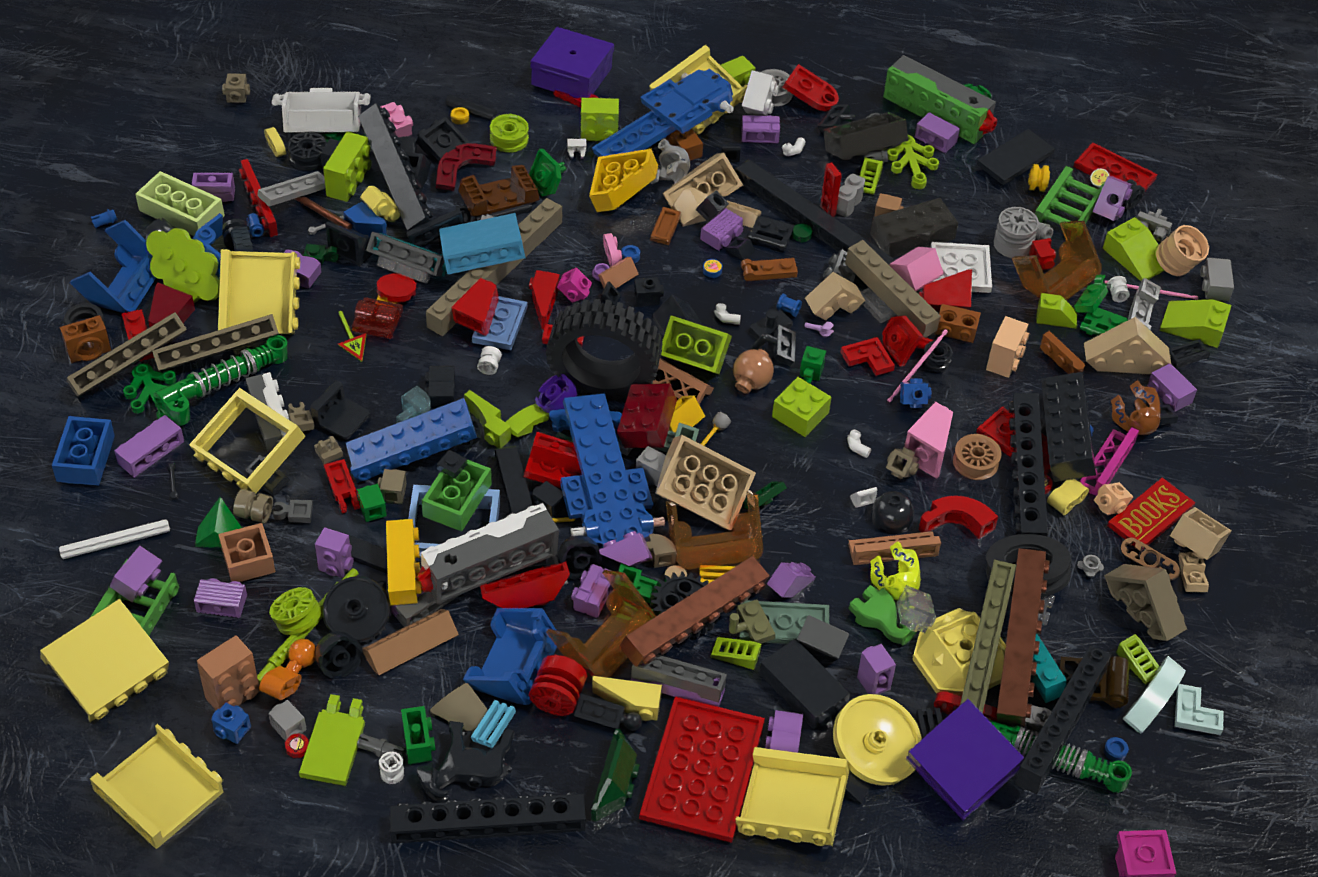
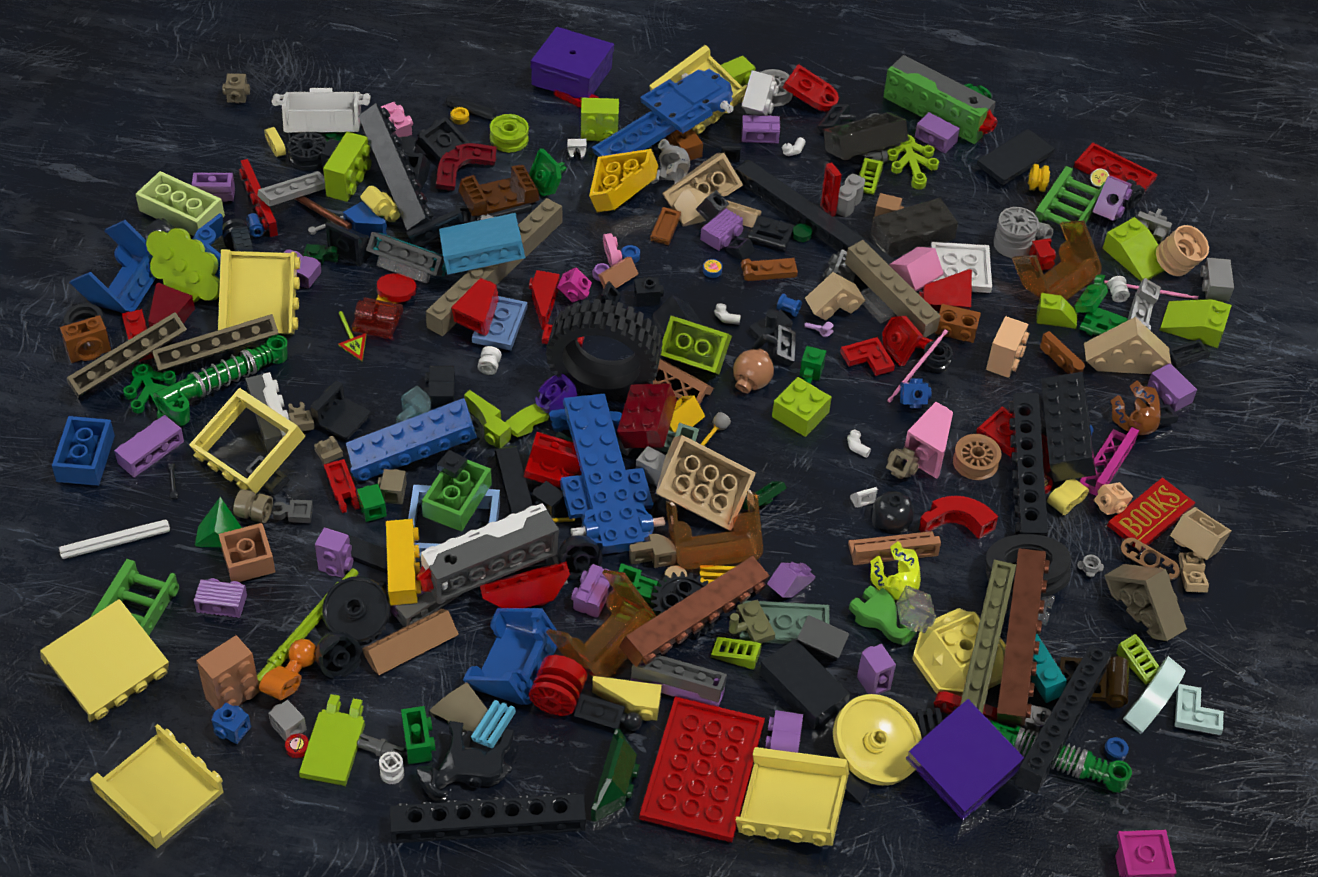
(104, 218): blue pin -> none
(136, 574): medium lavender brick -> none
(295, 611): lime wheel -> none
(629, 551): medium lavender slope -> none

